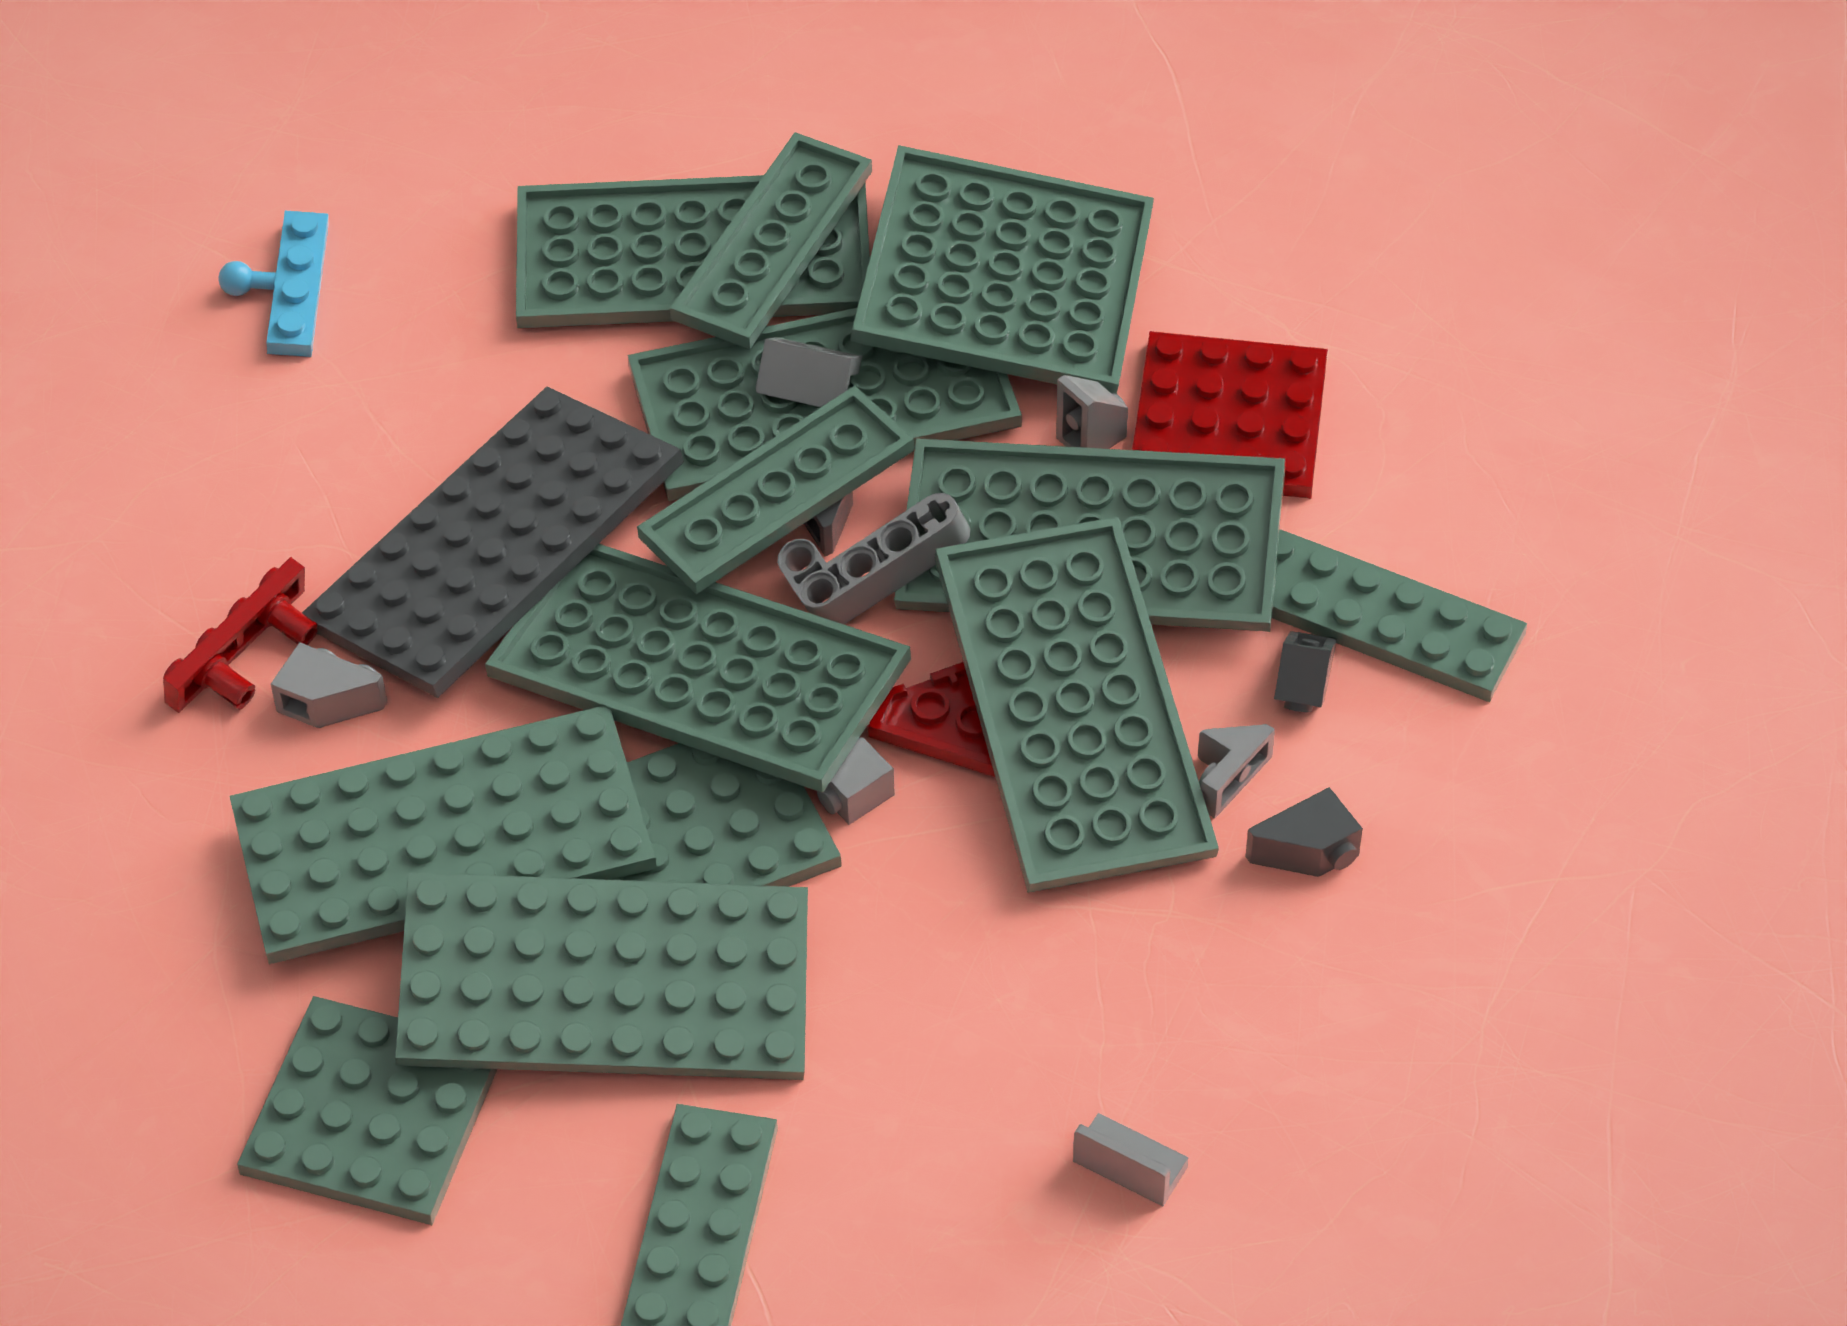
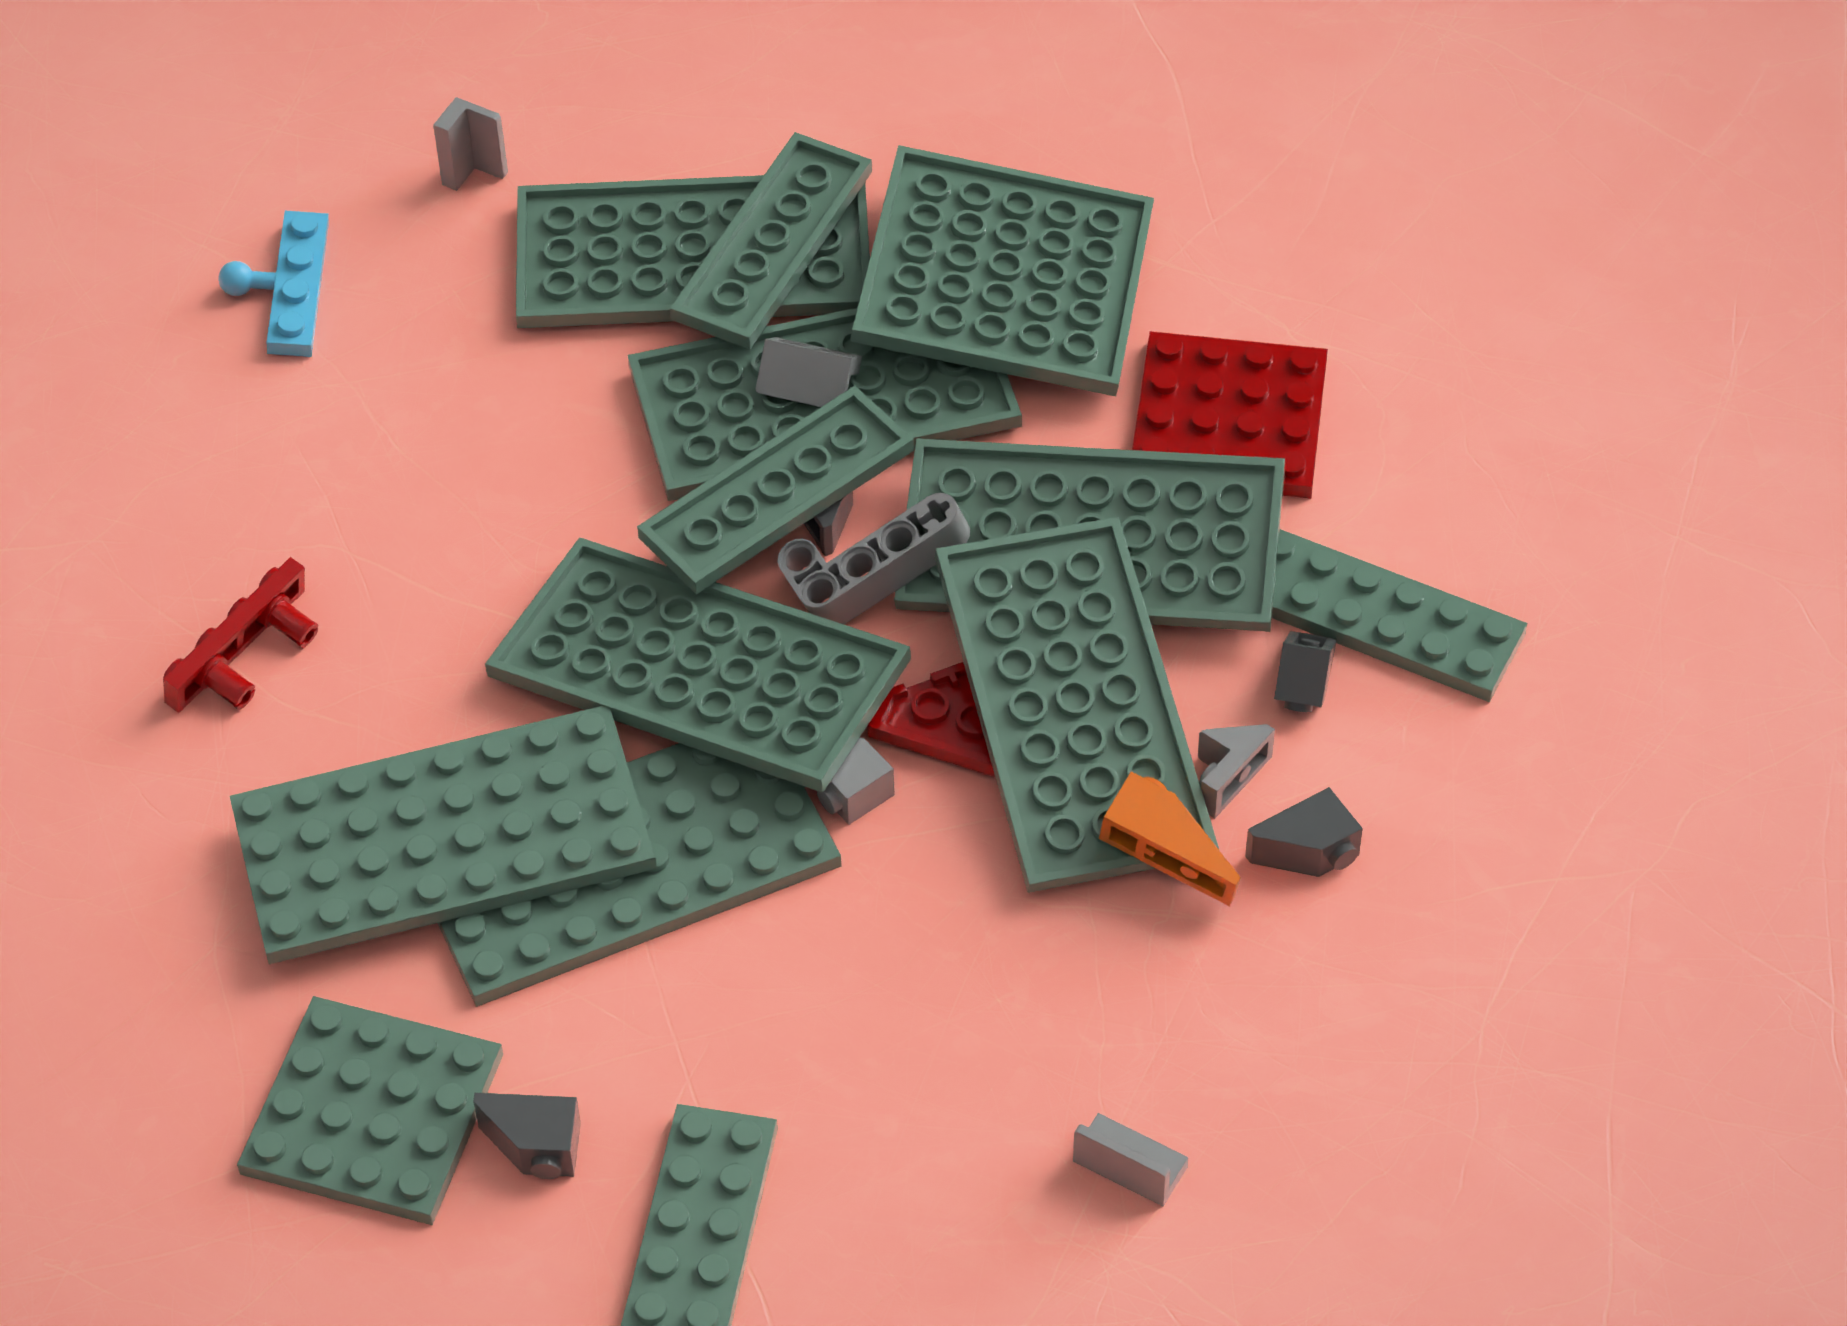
(326, 689): light grey slope -> none
(469, 140): none -> light grey panel
(492, 540): dark grey plate -> none
(532, 1131): none -> dark grey slope
(603, 976): sand green plate -> none
(1089, 414): light grey slope -> none
(1162, 833): none -> orange slope

